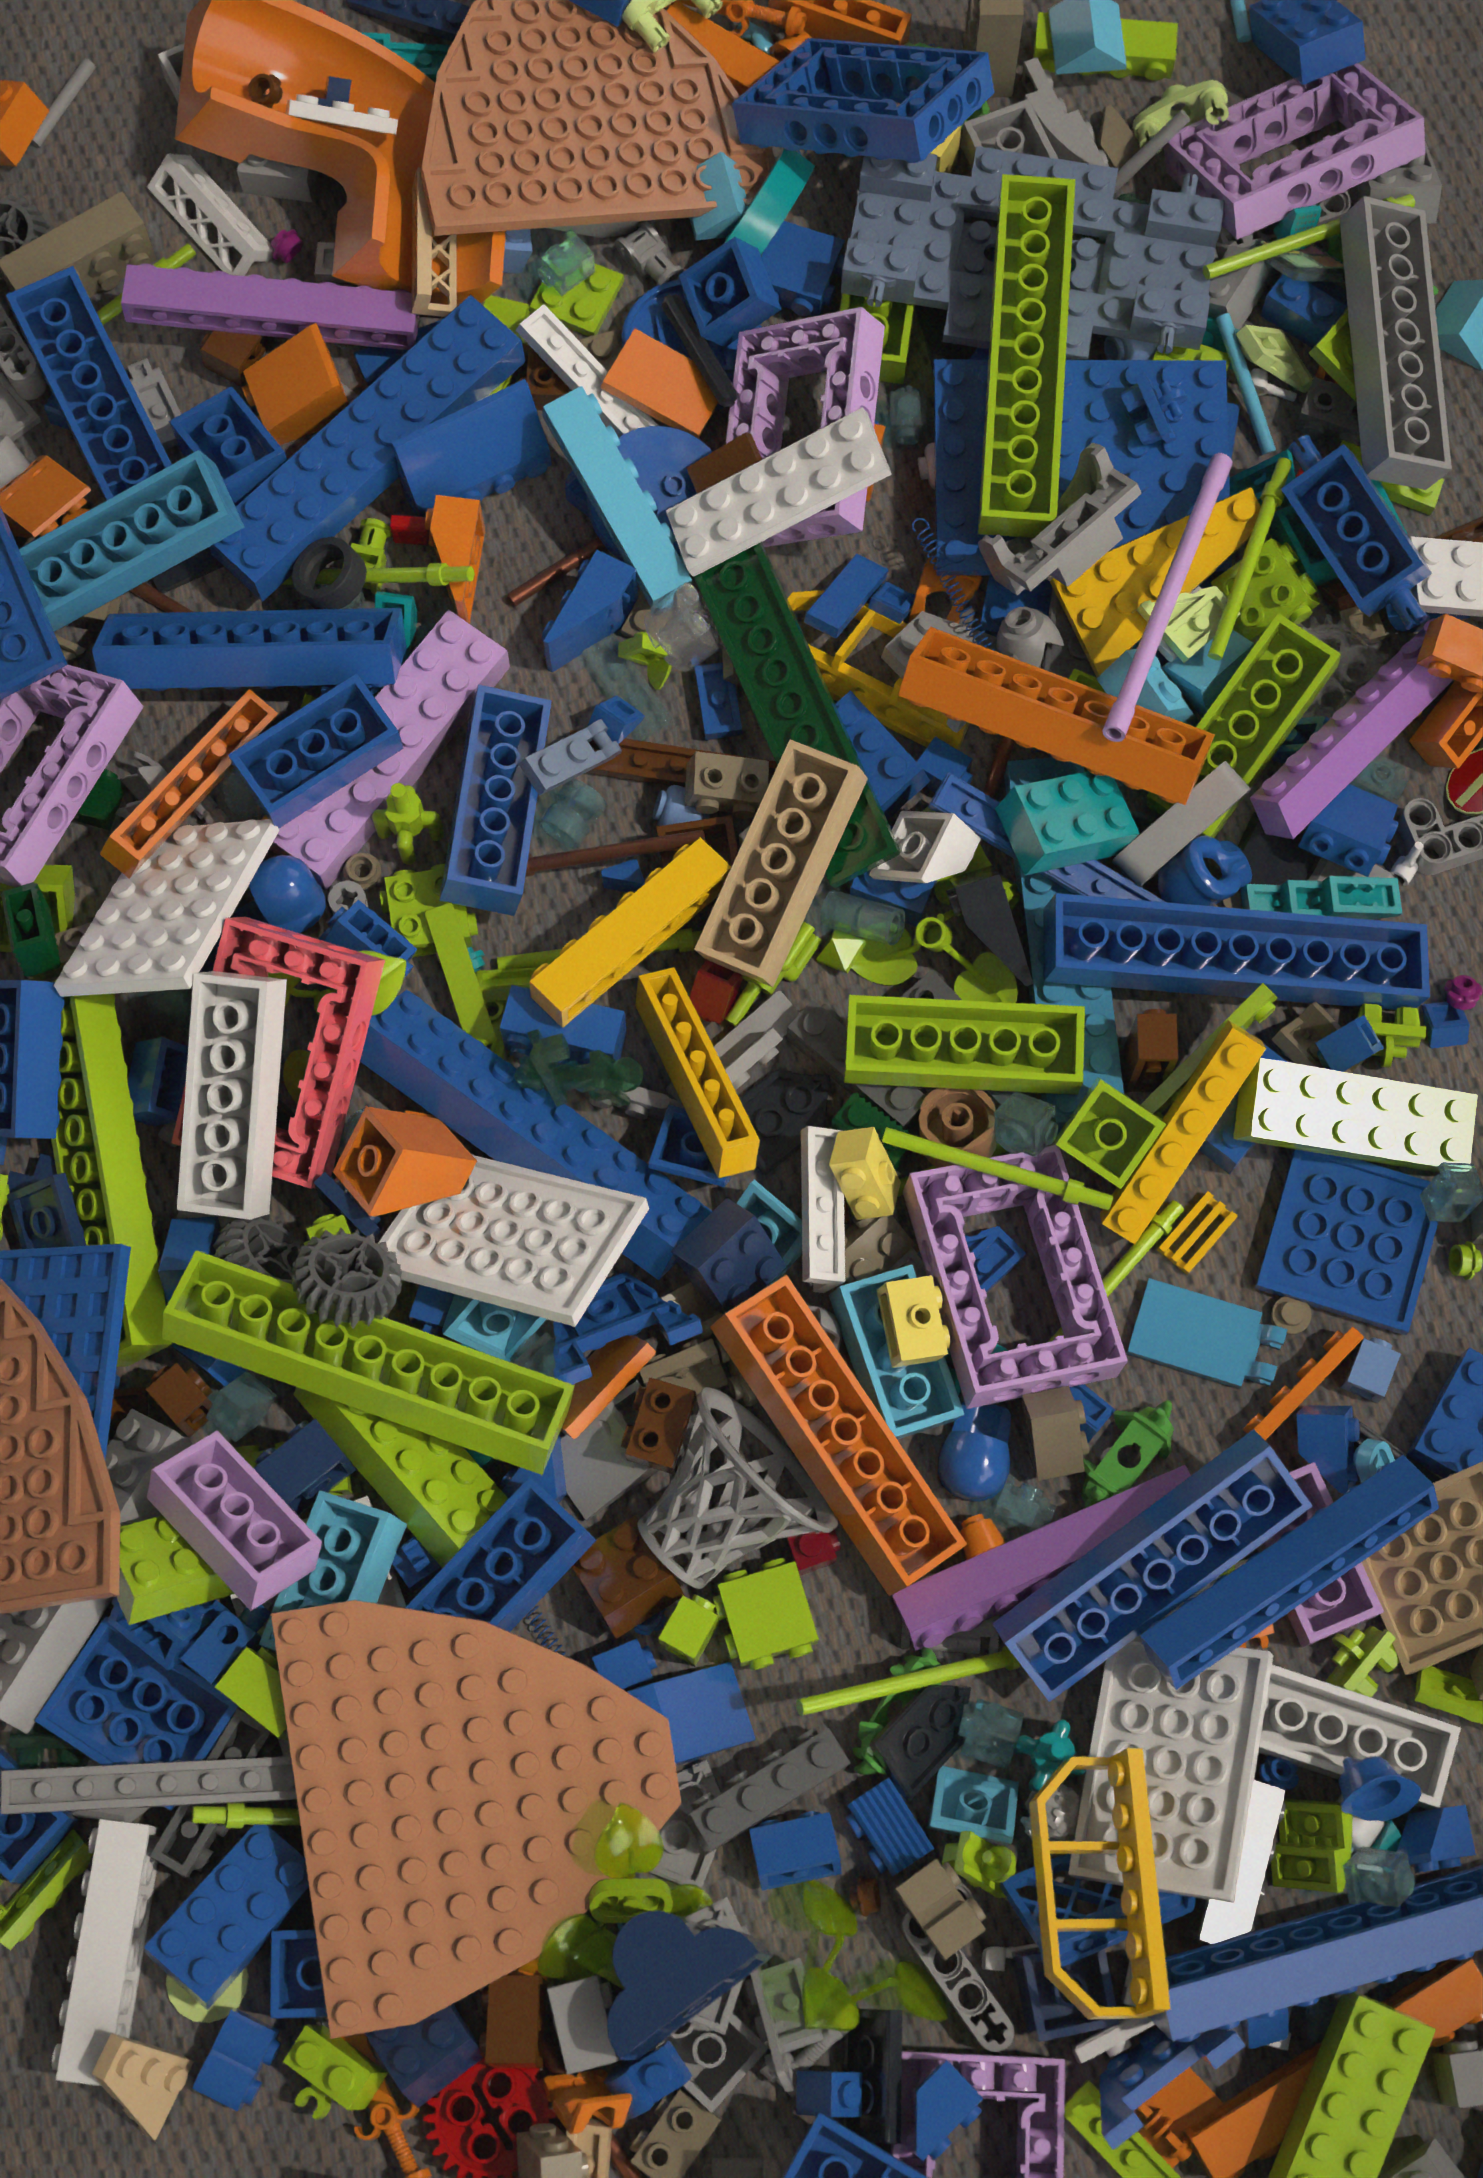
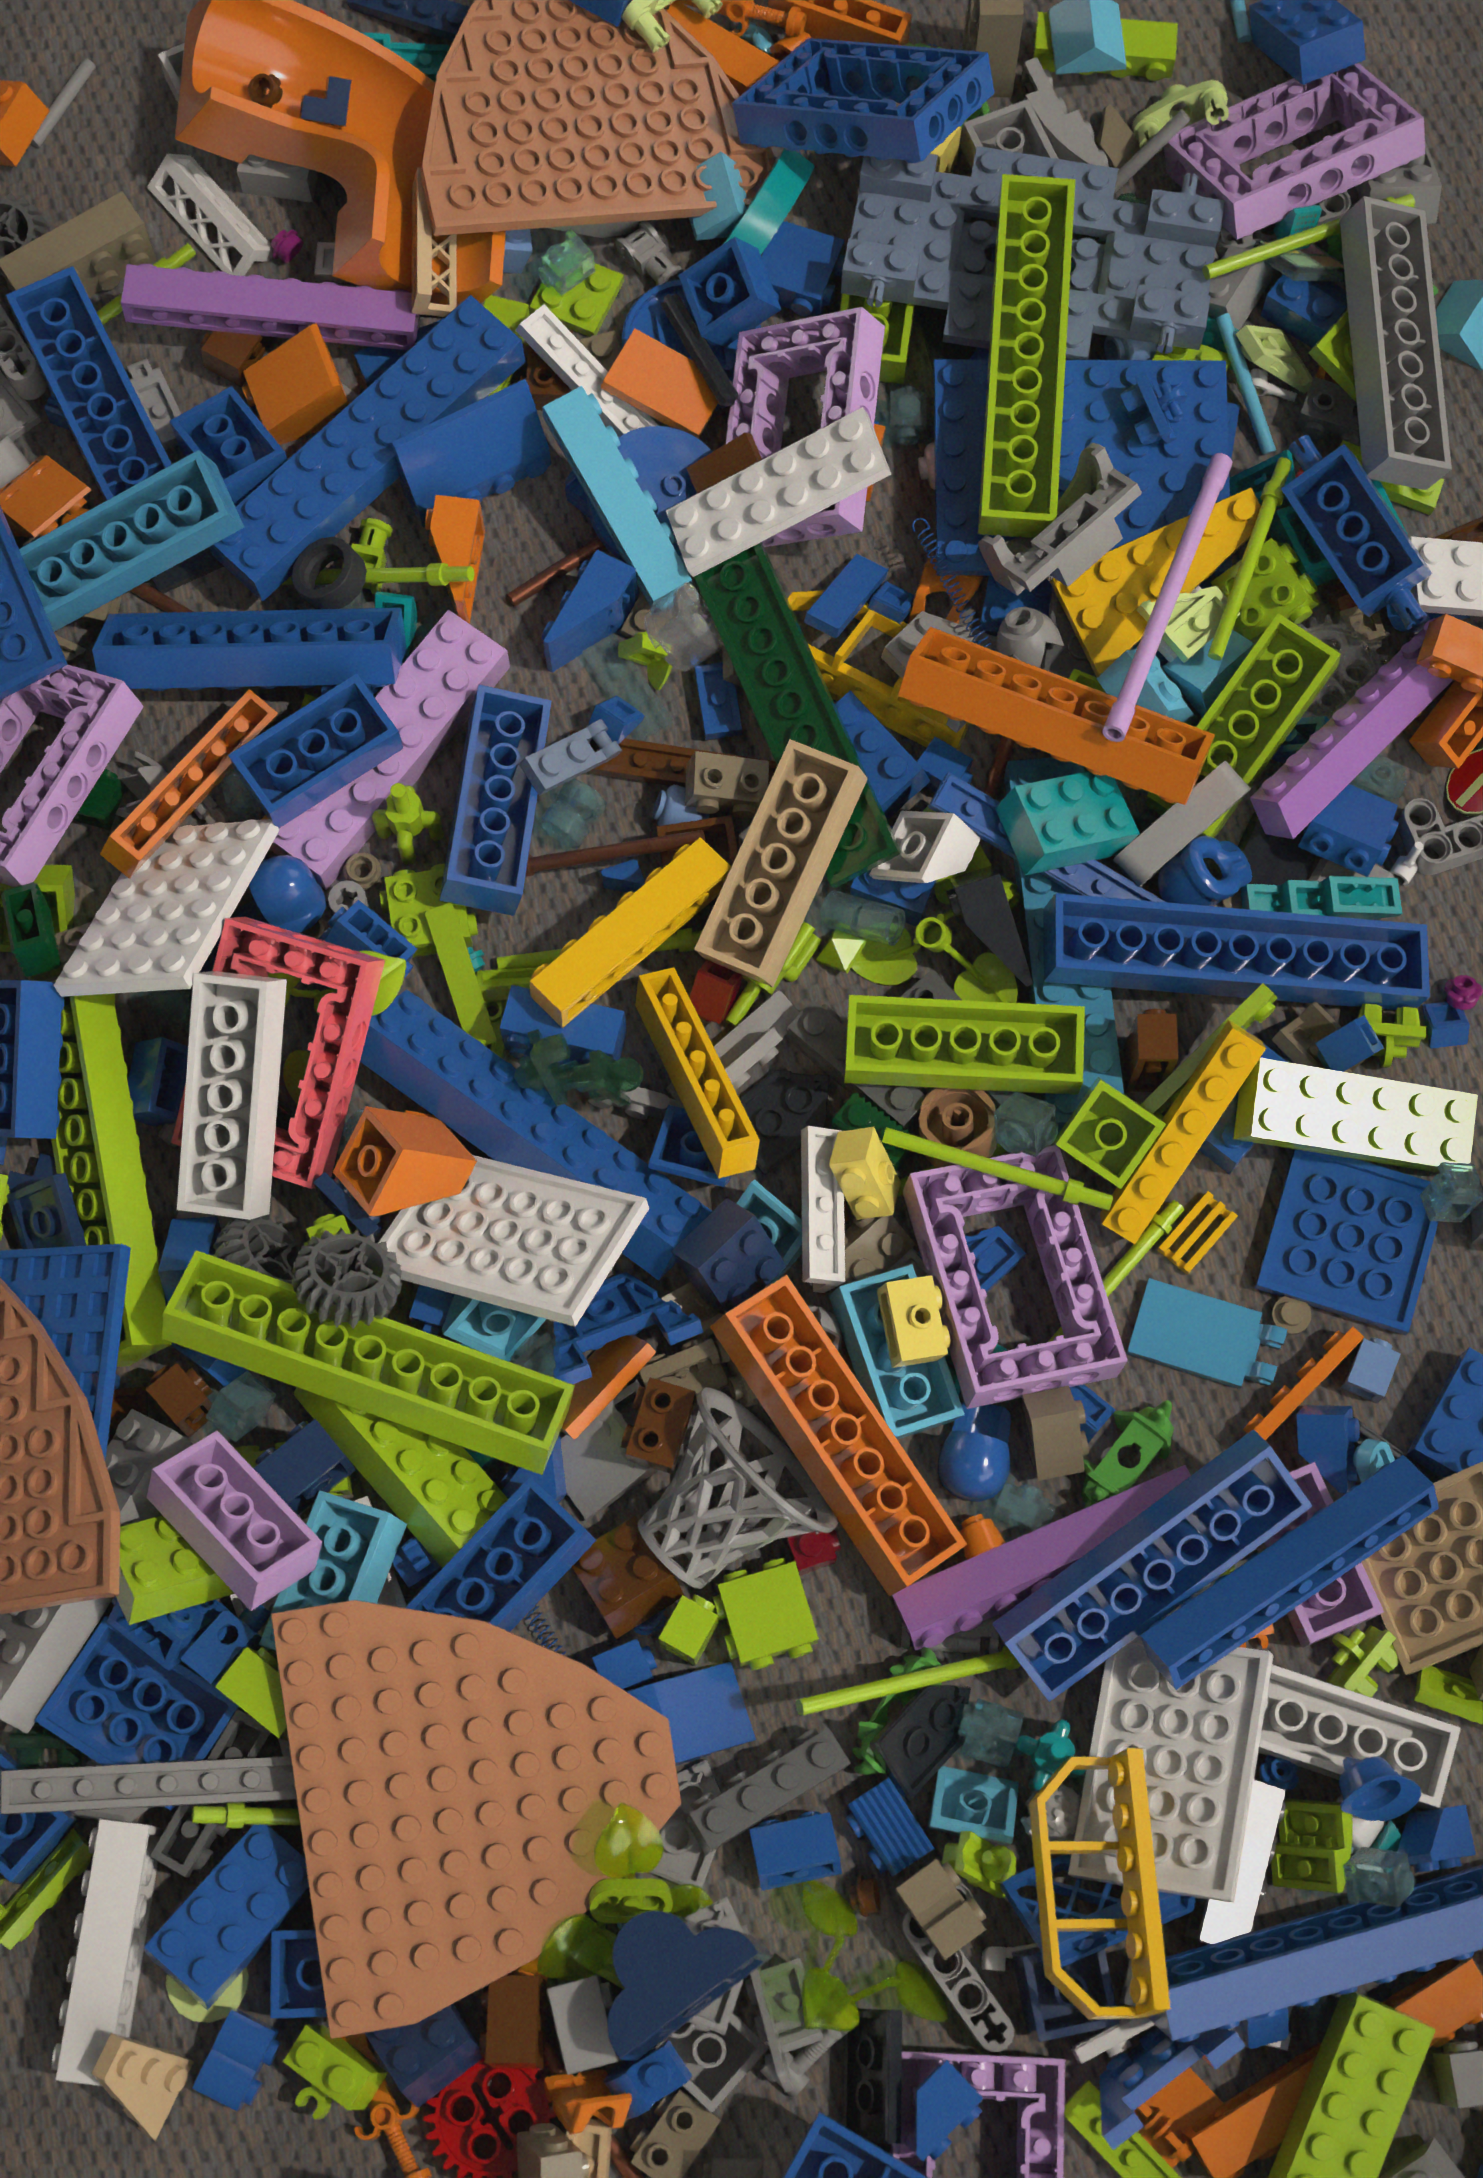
(342, 114): white plate -> none
(409, 530): red tile -> none
(830, 2093): blue brick -> none
(1465, 1260): lime plate -> none

